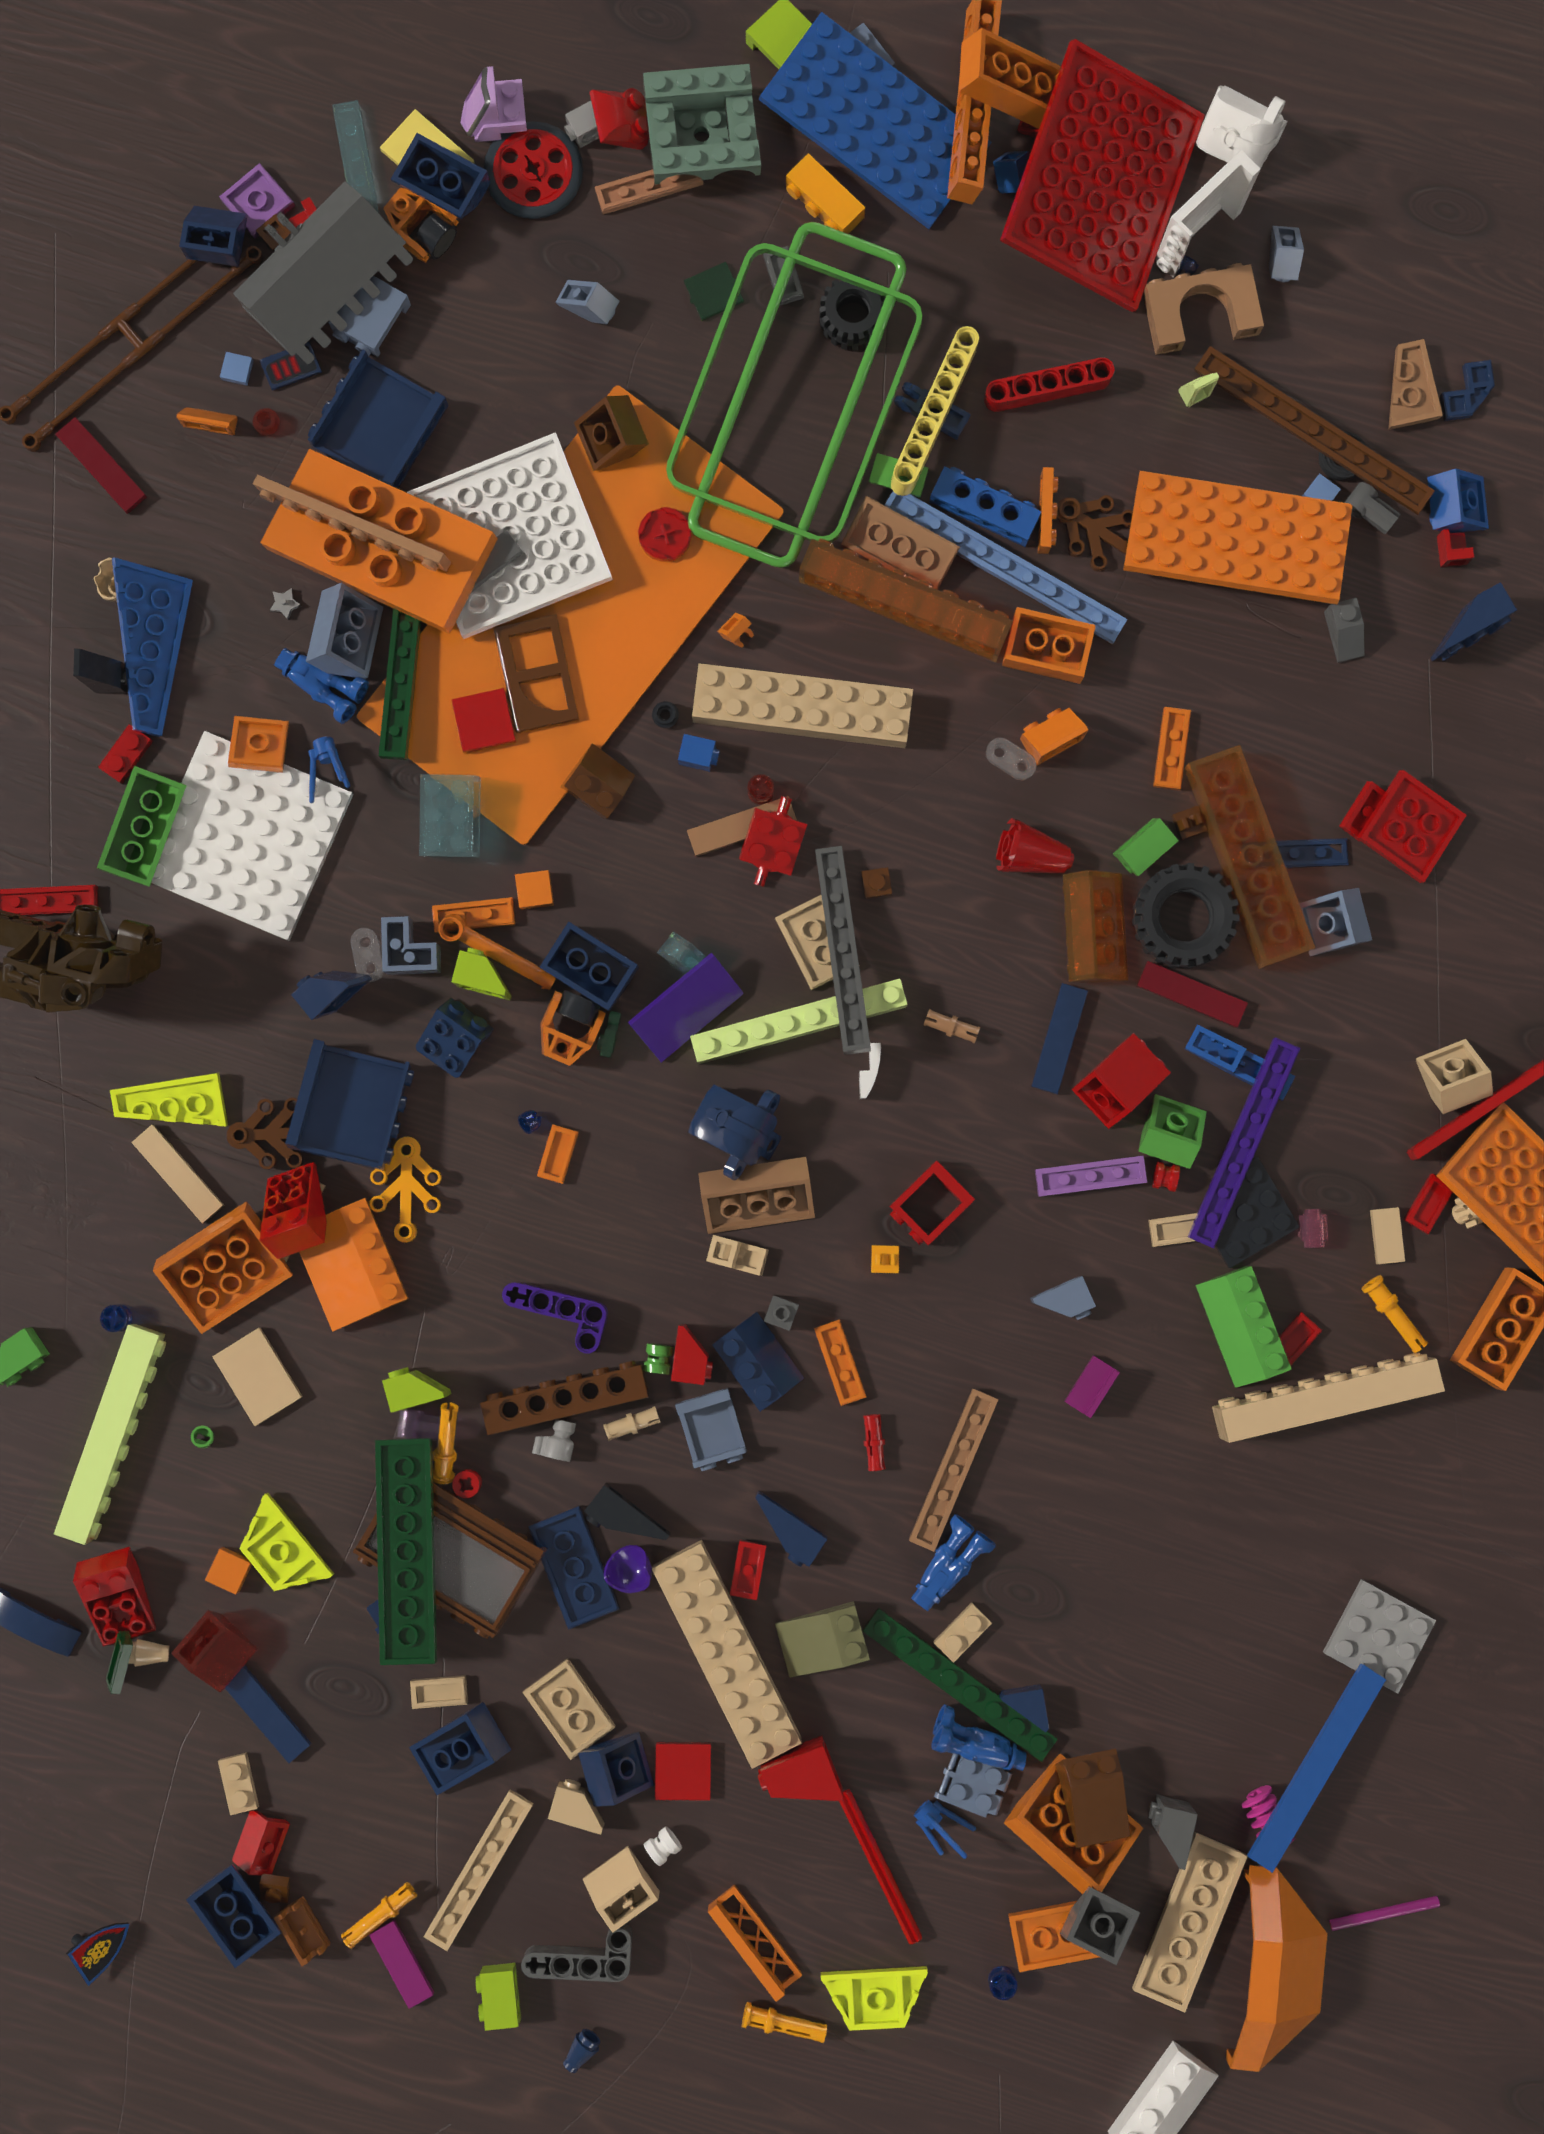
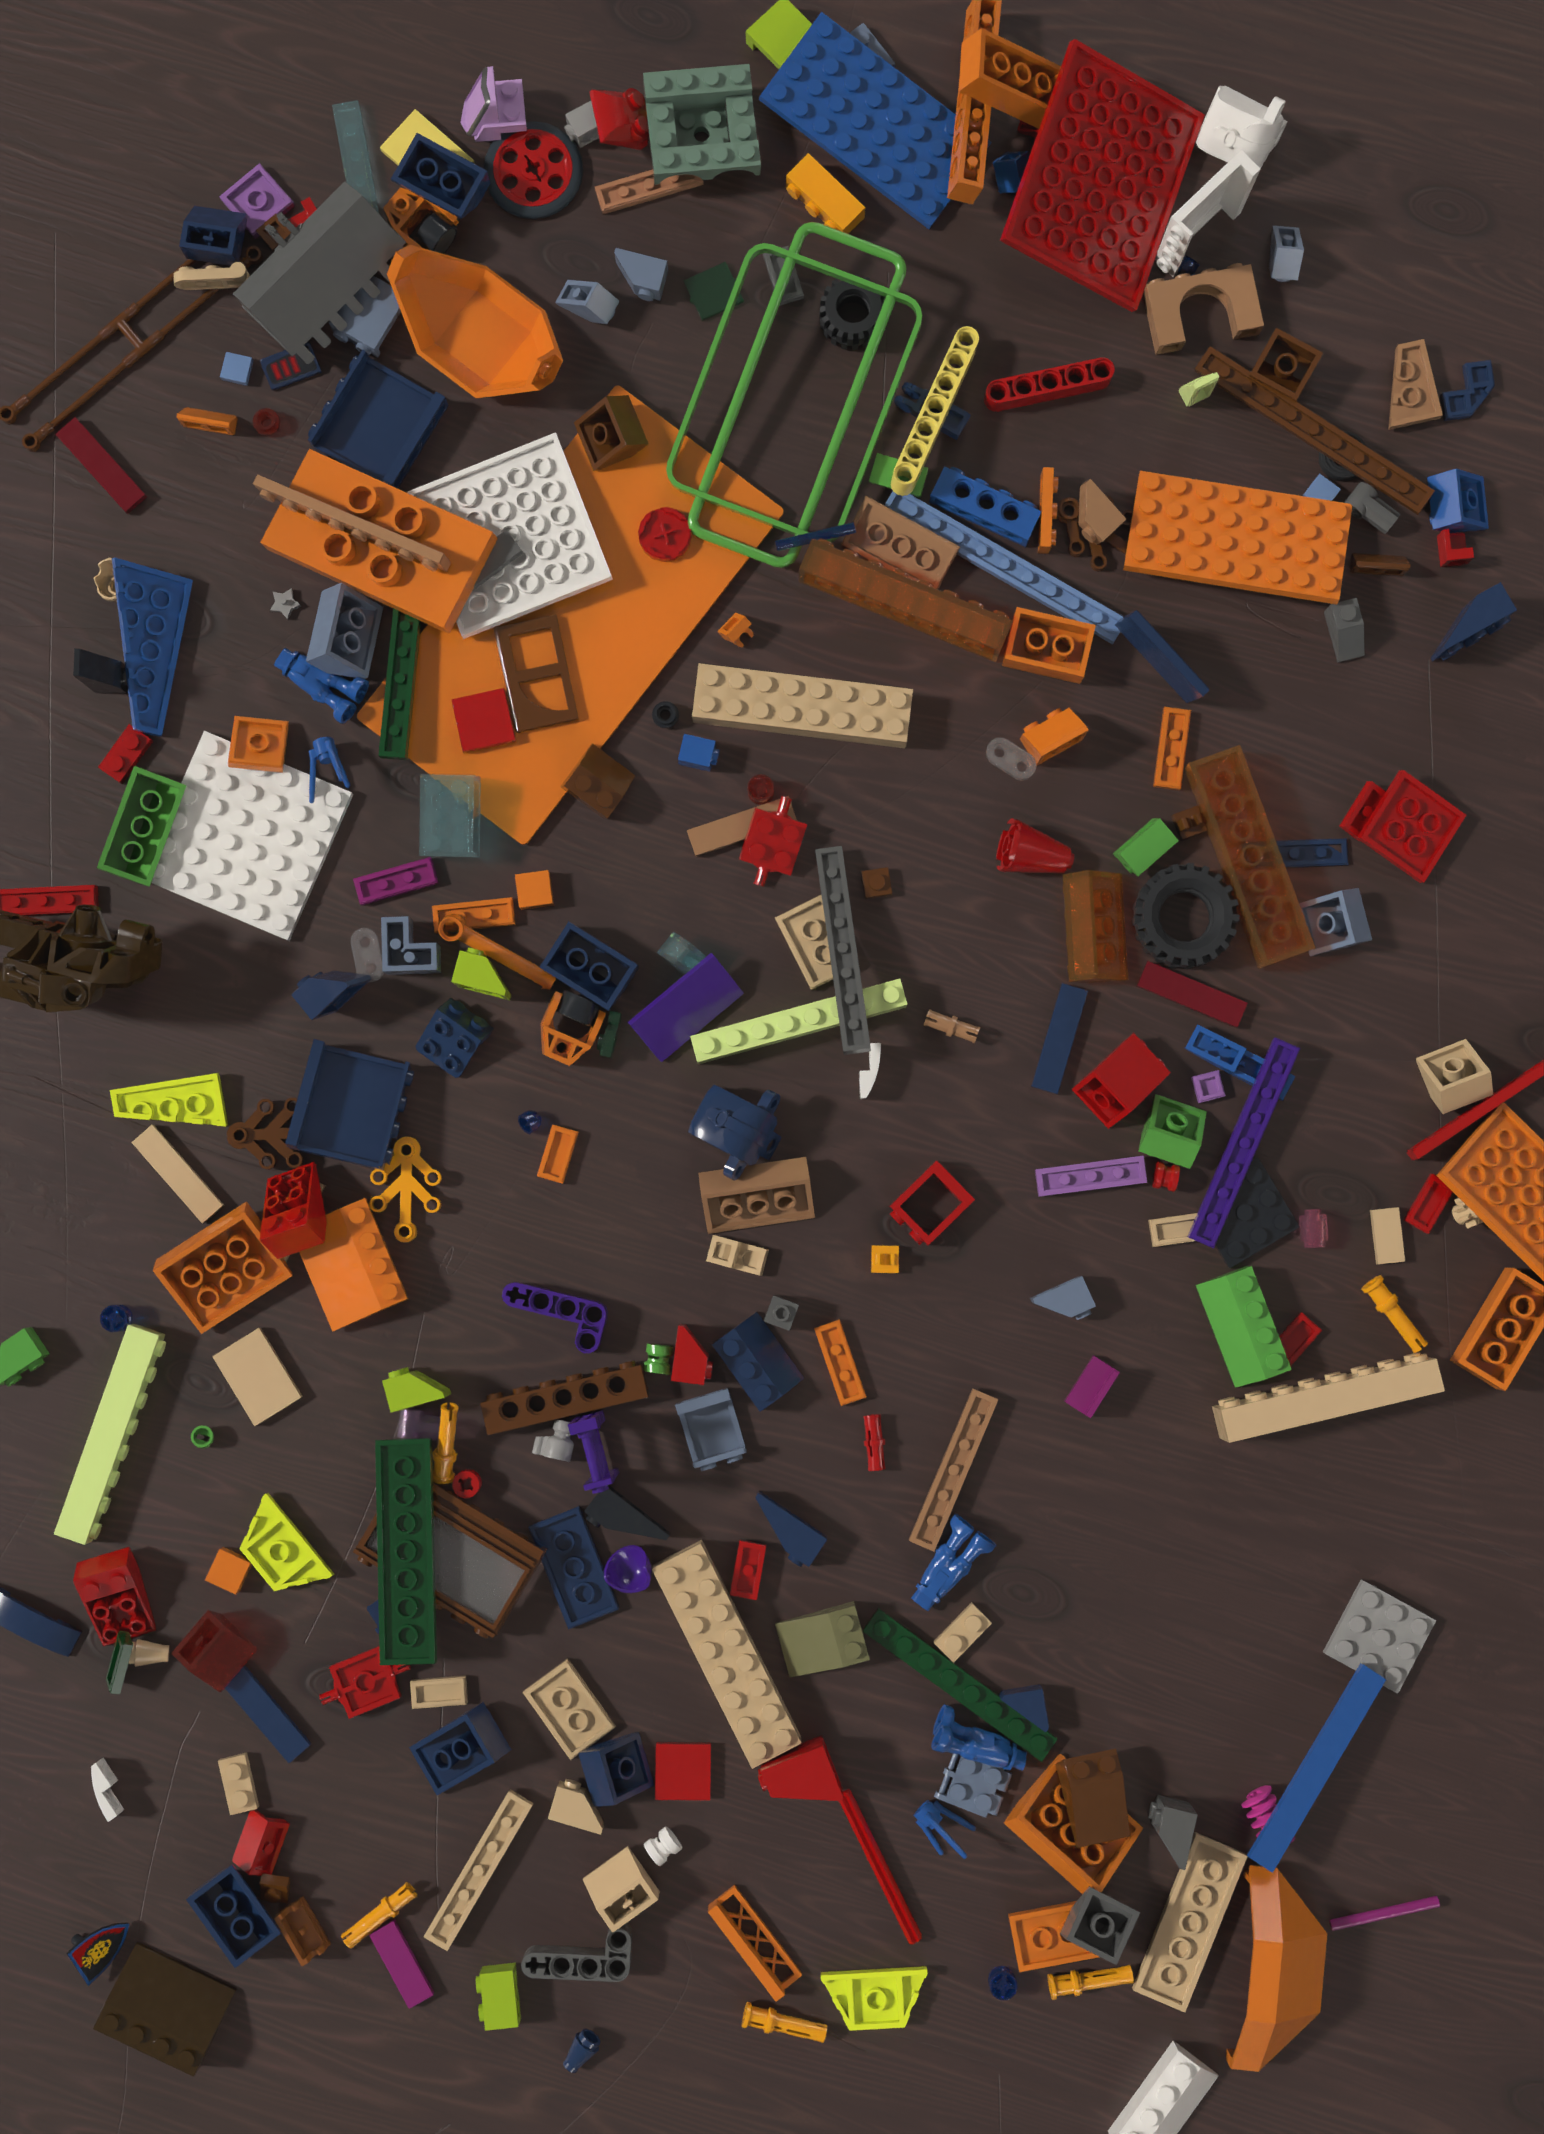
(102, 1780): none -> white slope
(165, 2009): none -> dark brown slope
(211, 277): none -> tan plate
(363, 1683): none -> red plate
(395, 881): none -> magenta tile
(473, 324): none -> orange panel
(587, 1429): none -> dark purple fence
(631, 1423): tan pin -> none
(643, 273): none -> sand blue slope
(805, 539): none -> clear blue bar
(1077, 1982): none -> light orange pin
(1097, 513): none -> medium nougat slope
(1162, 656): none -> dark blue tile
(1208, 1086): none -> medium lavender tile
(1286, 364): none -> reddish brown slope
(1379, 564): none -> reddish brown slope

